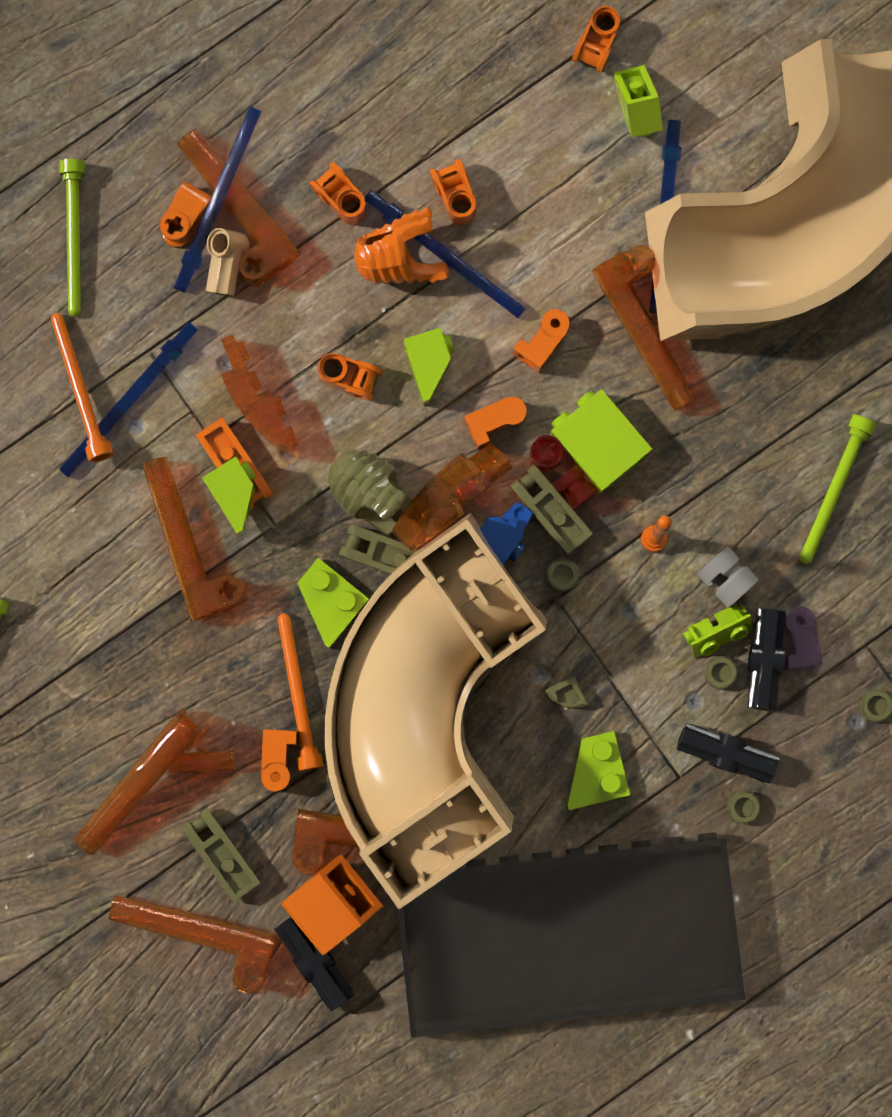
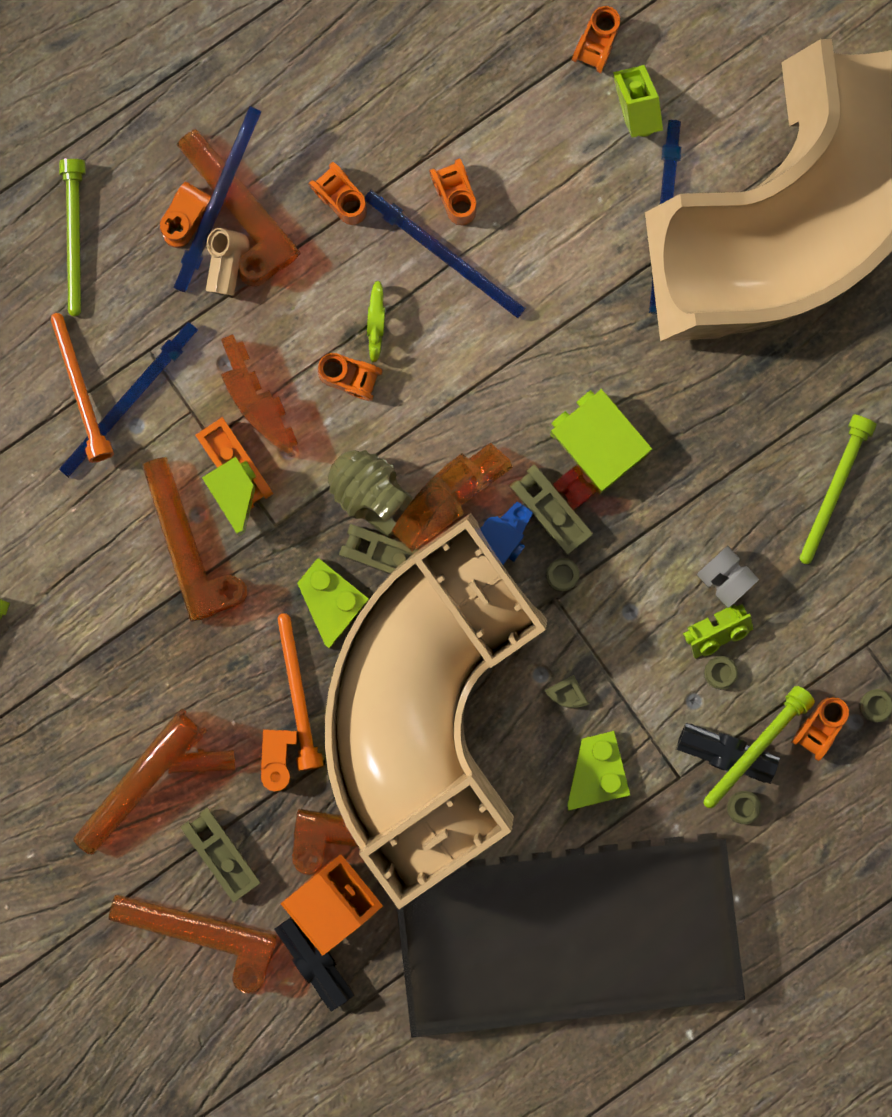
(375, 321): none -> lime piece
(385, 256): orange hair -> none
(429, 360): lime slope -> none
(505, 413): orange leg -> none
(545, 342): orange leg -> none
(549, 448): clear red wheel -> none
(616, 282): clear orange axle -> none
(655, 537): orange piece -> none
(766, 659): black piece -> none
(797, 703): none -> lime piece
(804, 639): clear purple leg -> none
(821, 729): none -> orange piece

